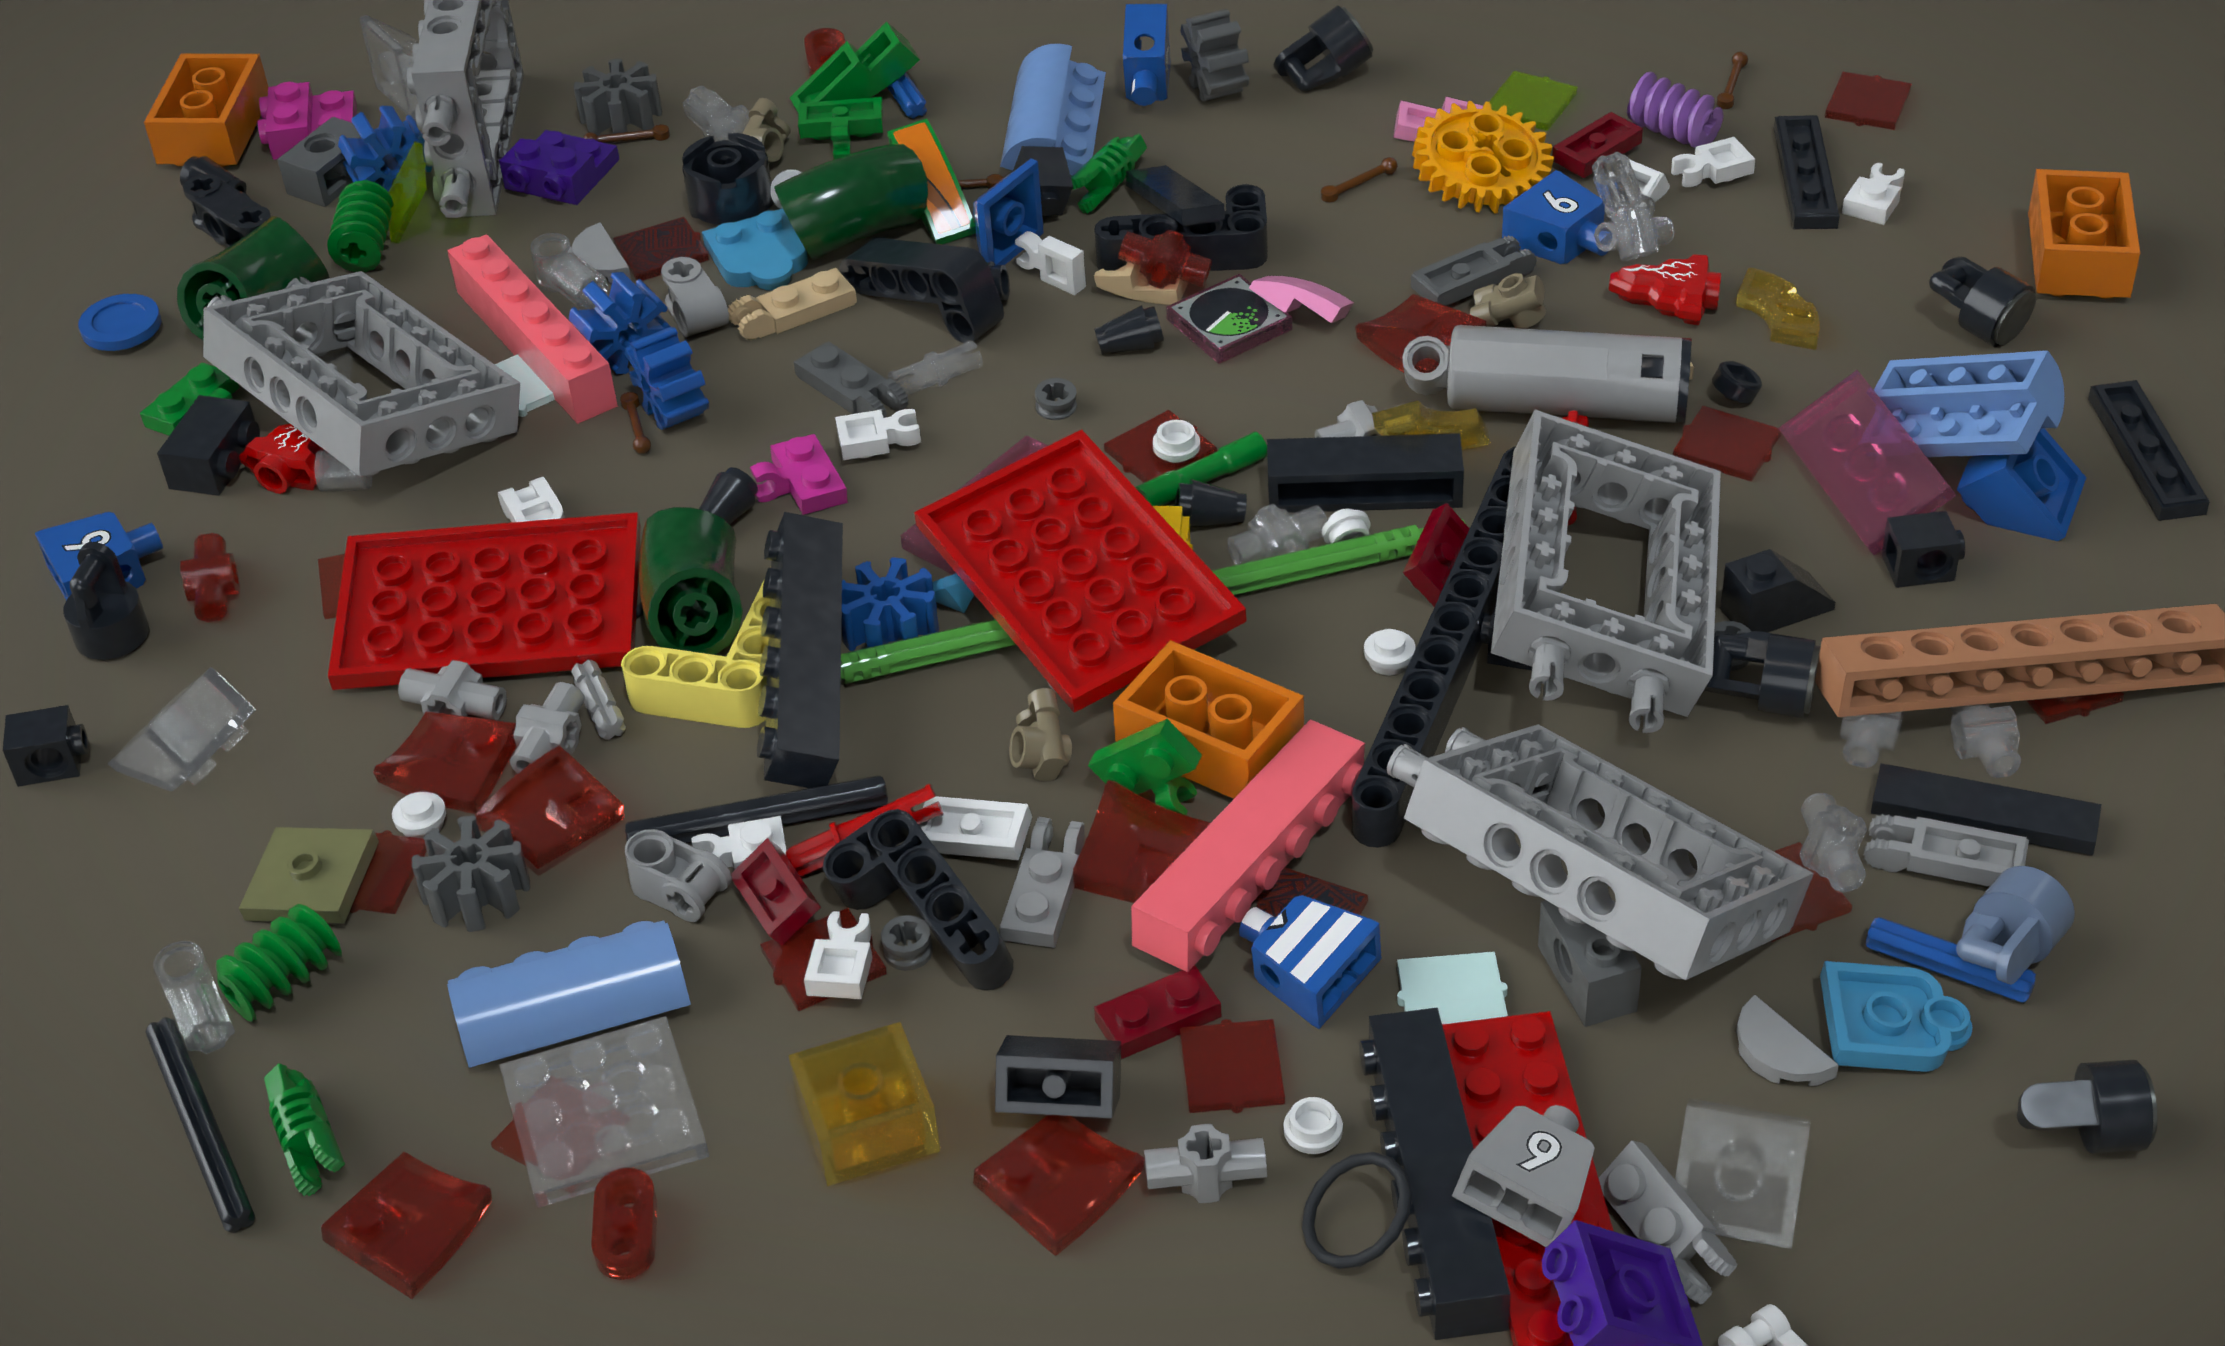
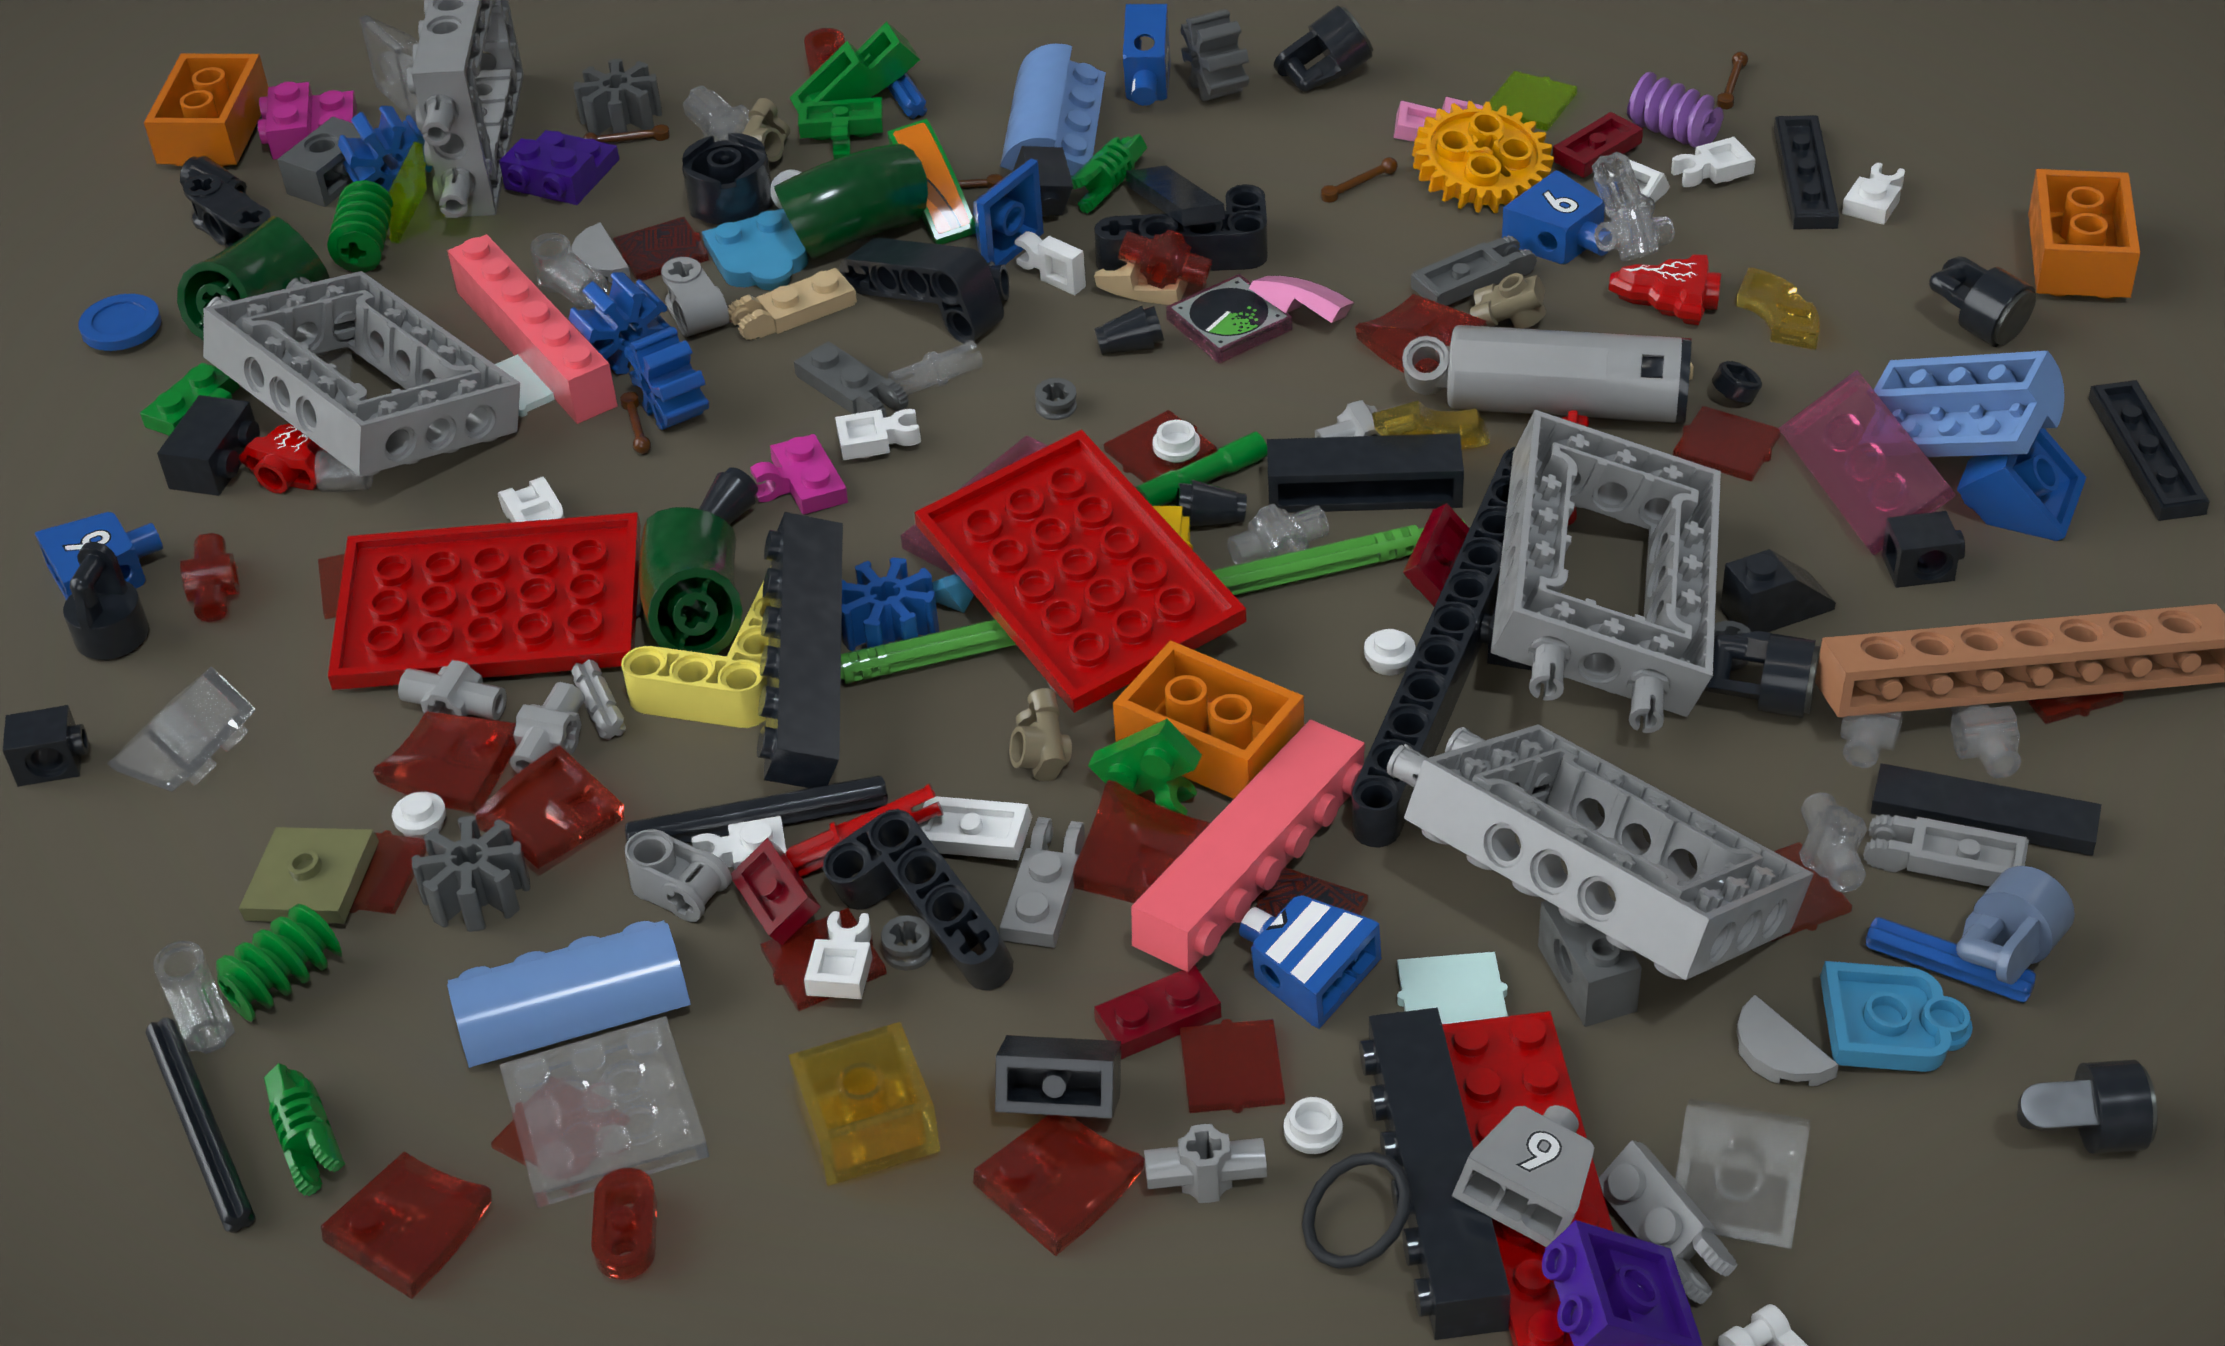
(1346, 525): white plate -> none
(1868, 100): clear red piece -> none

